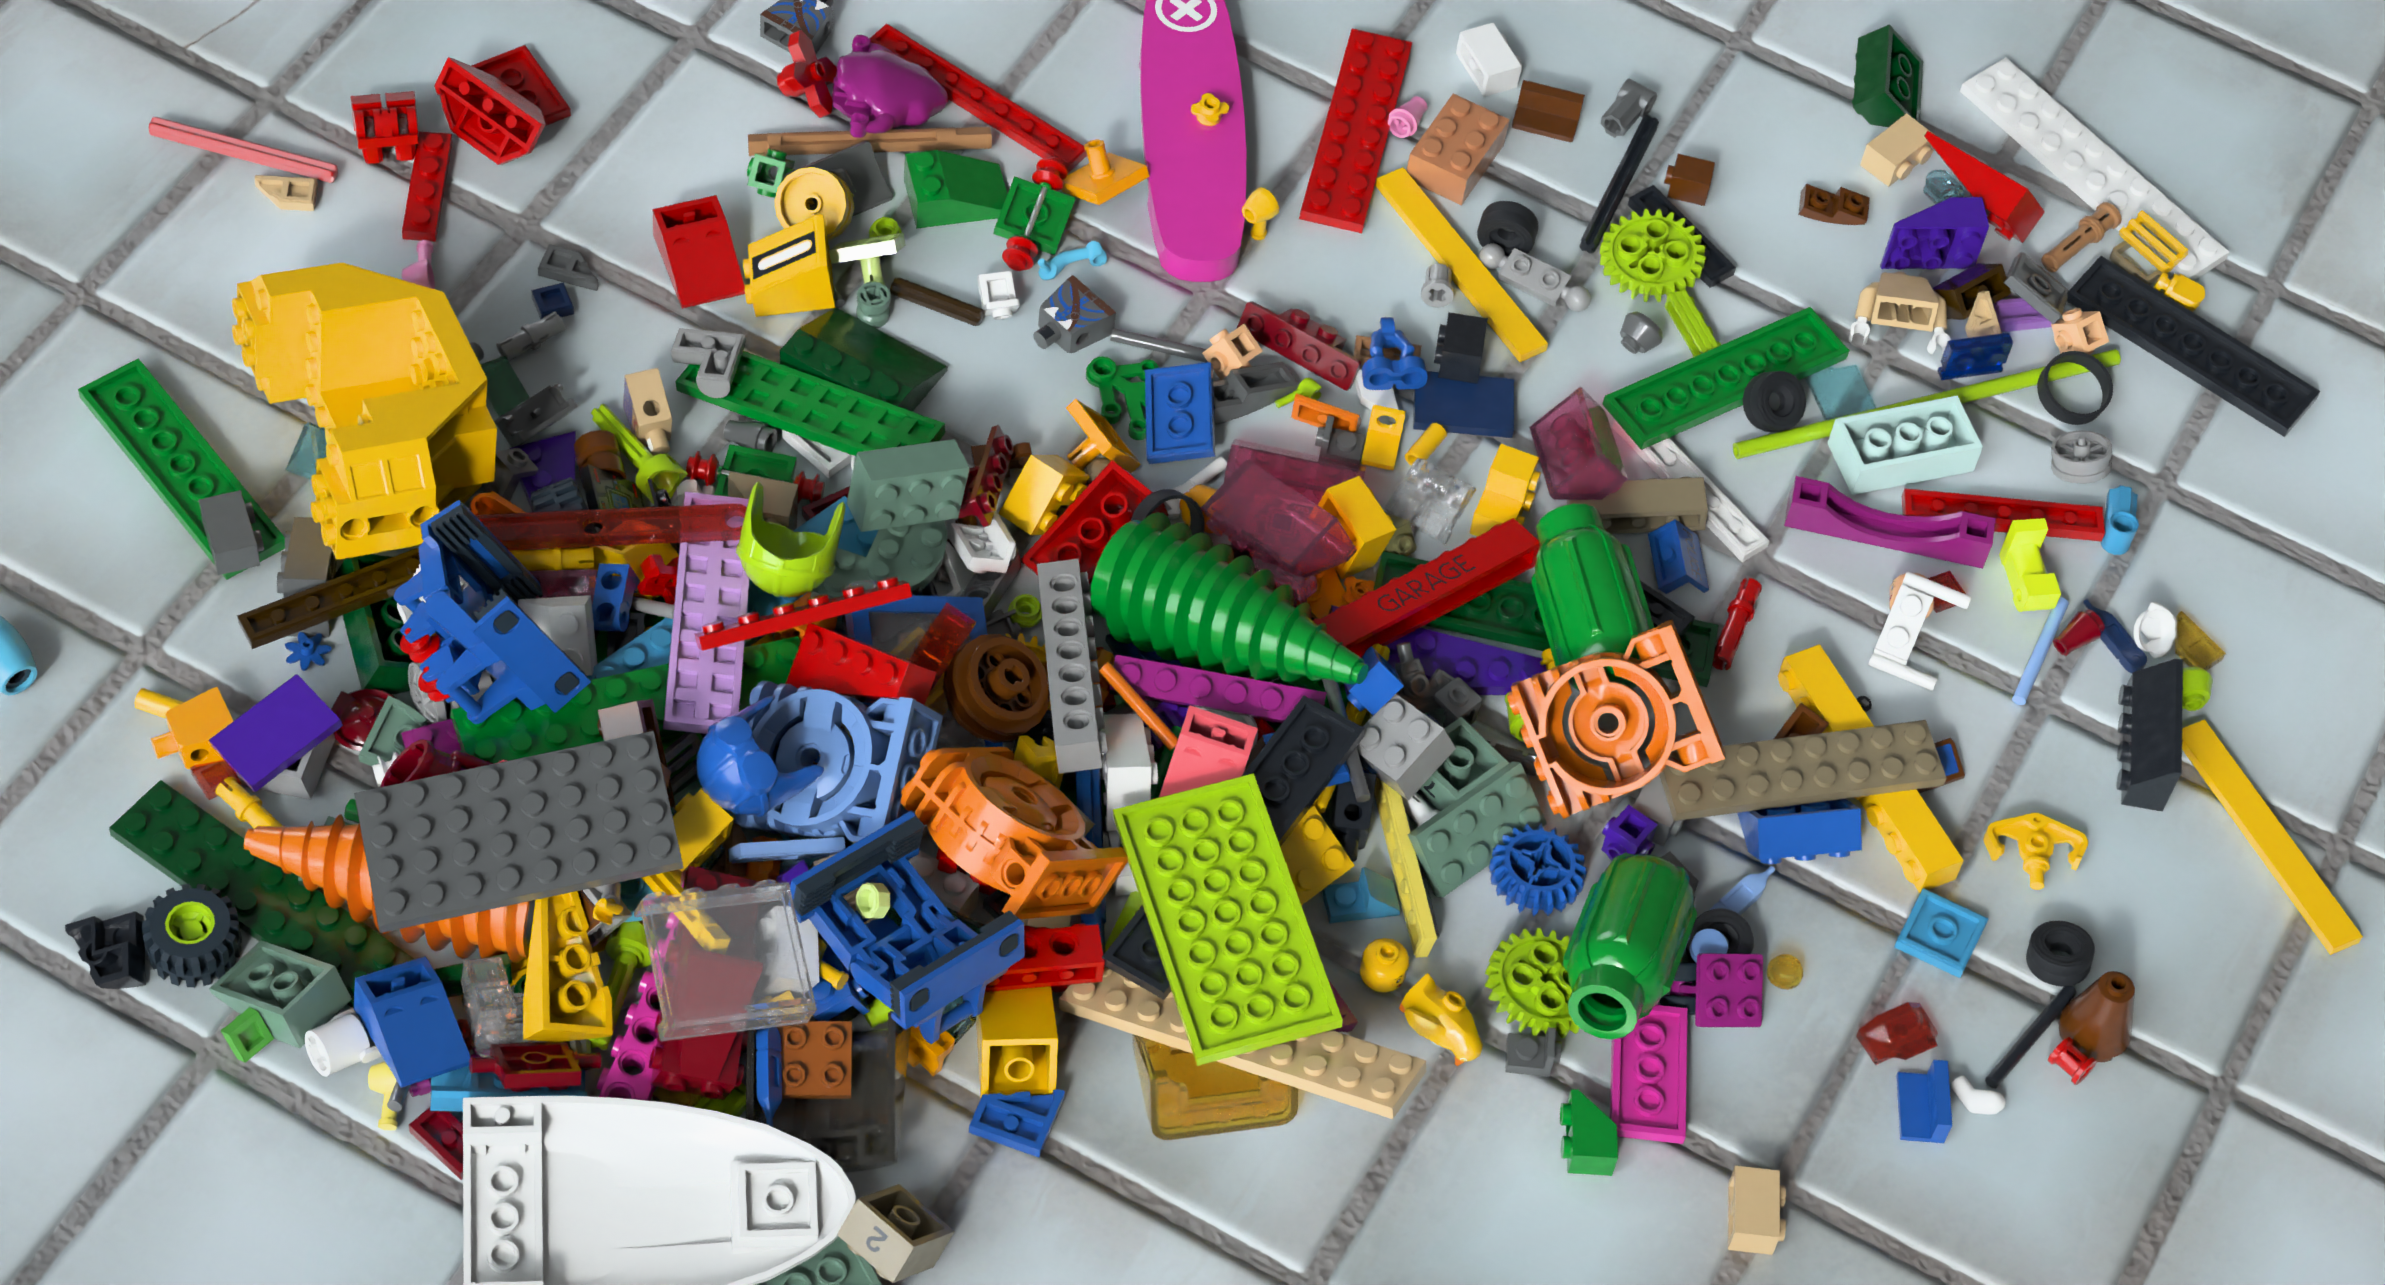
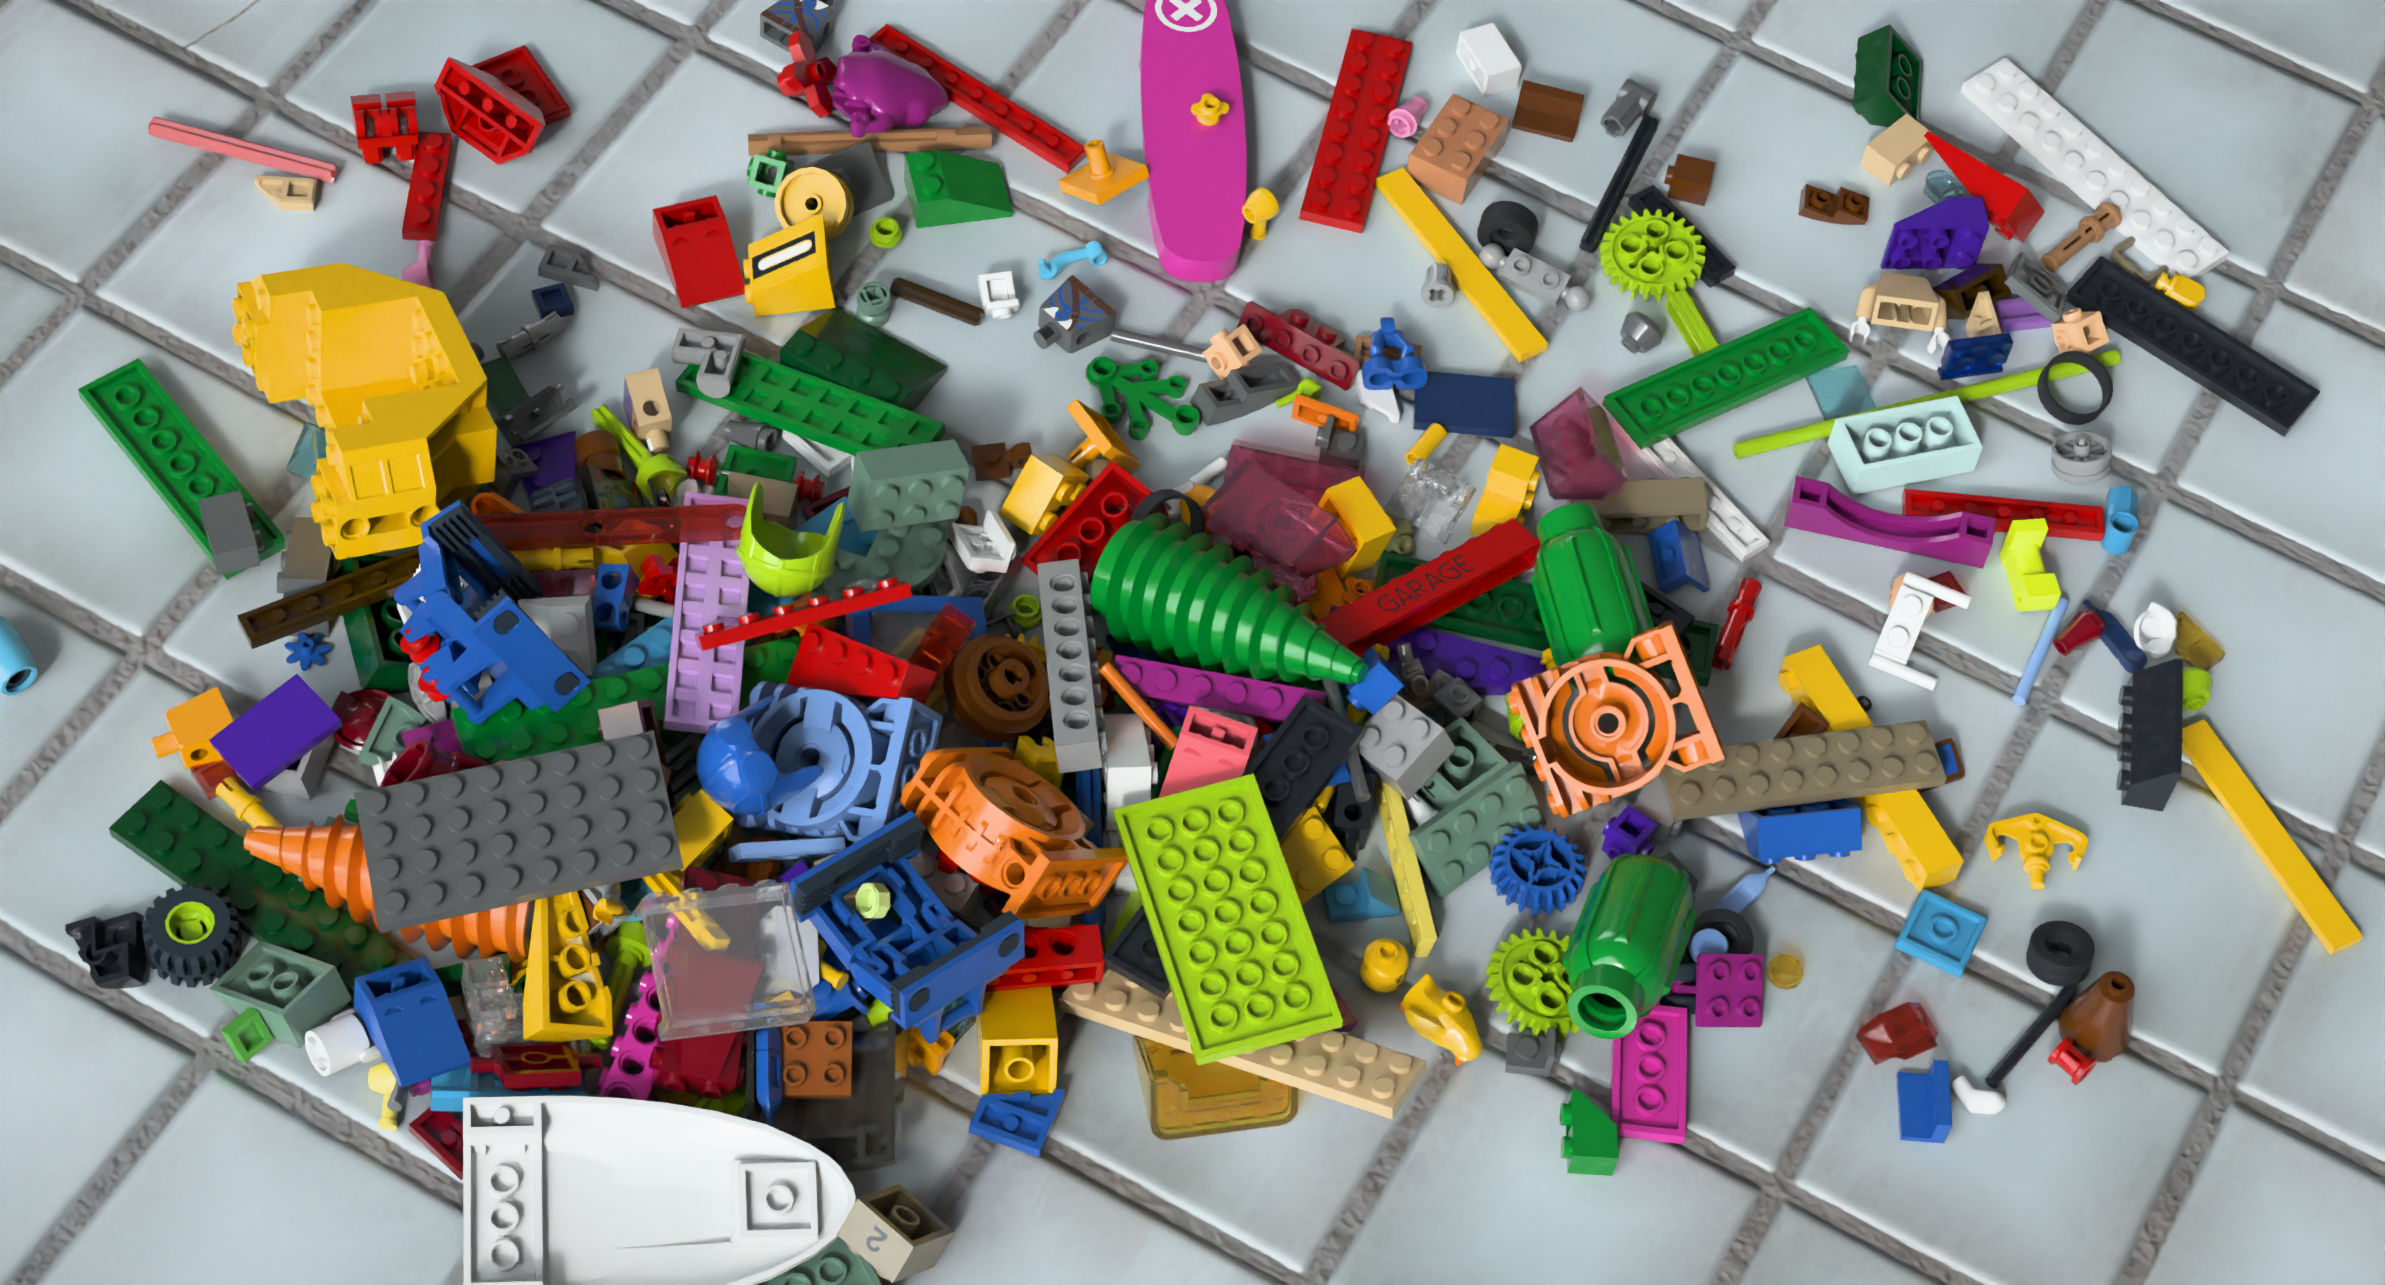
(155, 702): yellow axle -> none
(868, 253): yellowish green tile -> none
(986, 479): dark red bracket -> none
(1034, 215): green plate -> none
(1179, 413): blue tile -> none
(1383, 439): yellow bracket -> none
(1461, 347): black brick -> none
(1755, 1210): tan brick -> none
(1791, 398): black tyre -> none
(2167, 238): yellow tile -> none

